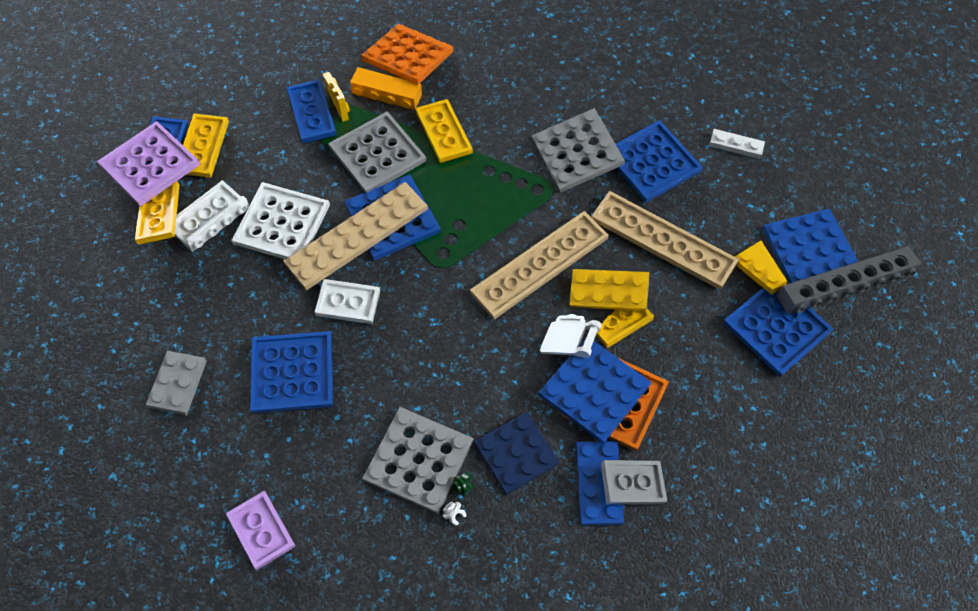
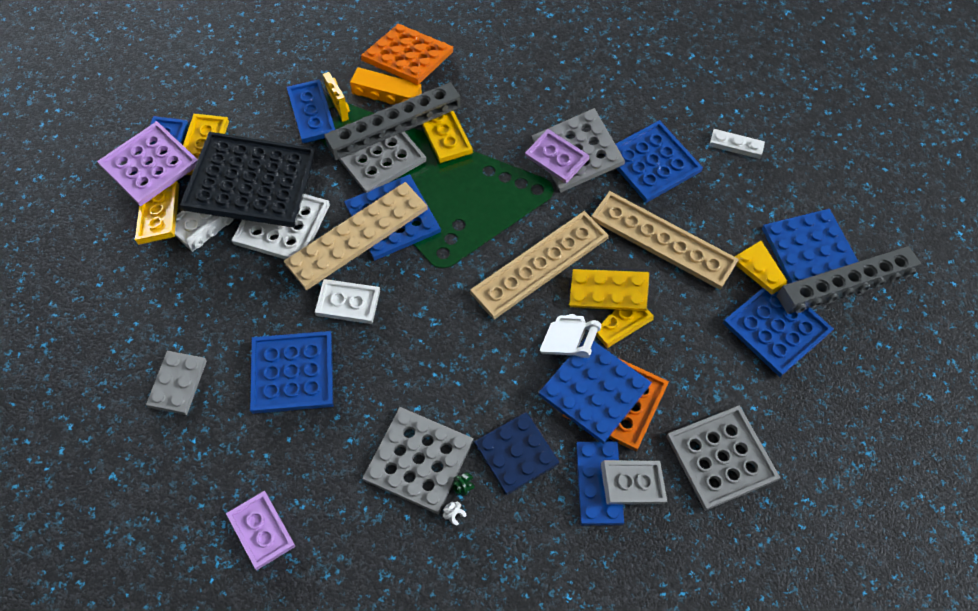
(249, 180): none -> black plate
(392, 121): none -> dark grey brick
(557, 156): none -> lavender plate
(699, 477): none -> light grey piece

